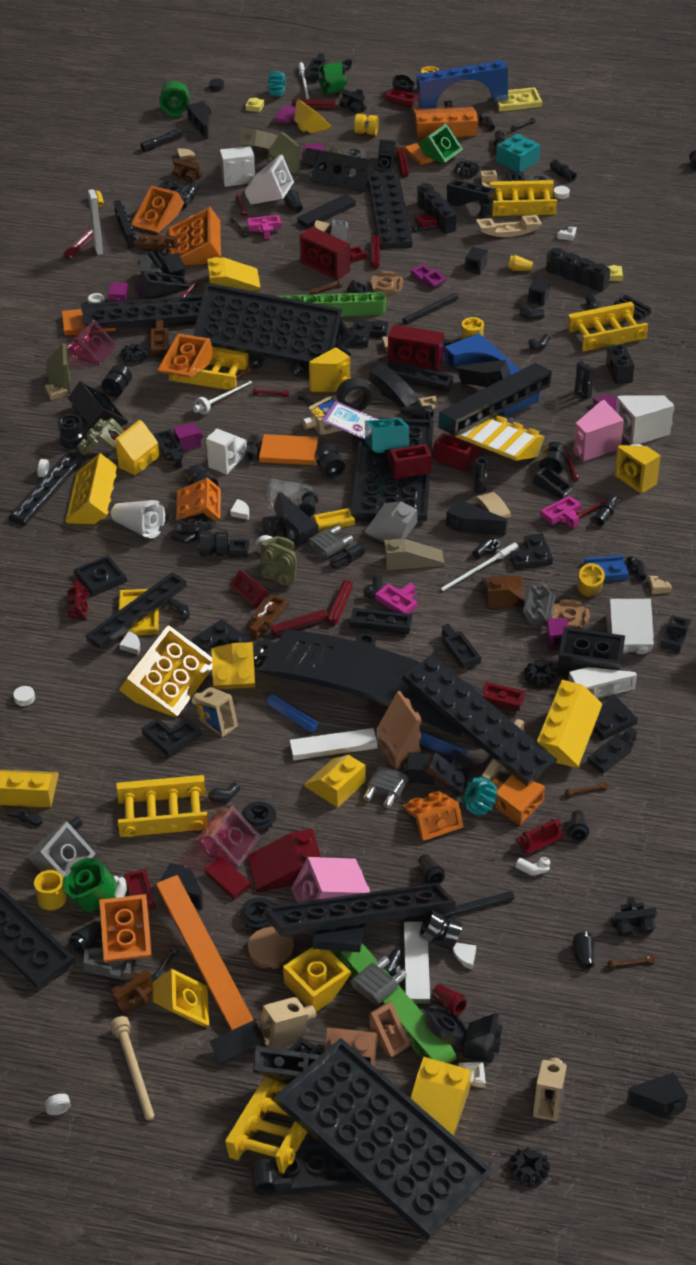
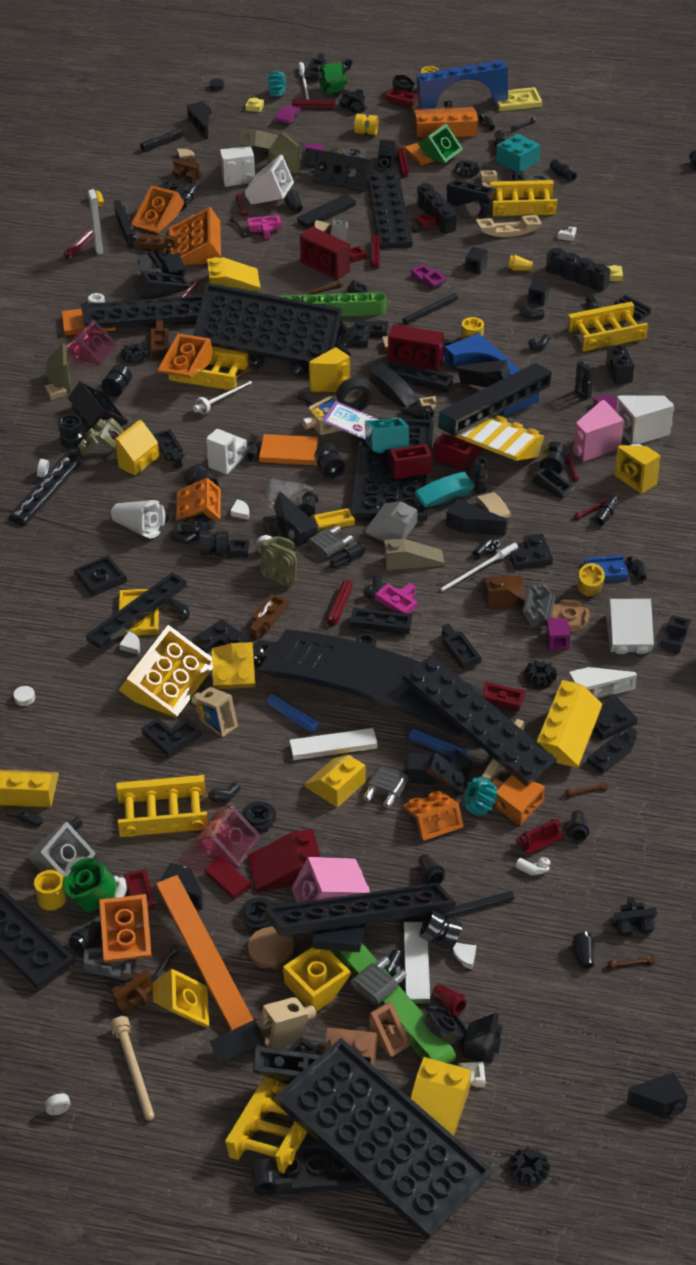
(77, 601): dark red hinge -> none
(91, 492): yellow slope -> none
(118, 292): magenta brick -> none
(174, 90): green brick -> none
(188, 436): magenta brick -> none
(248, 588): dark red plate -> none
(285, 393): dark red hinge -> none
(299, 622): dark red axle -> none
(309, 119): yellow slope -> none
(386, 283): medium nougat tile -> none
(399, 732): nougat slope -> none
(445, 490): none -> teal slope
(550, 1077): tan torso -> none
(561, 192): white tile -> none
(562, 511): dark pink hinge -> none
(589, 649): black slope -> none
(659, 586): tan tile -> none

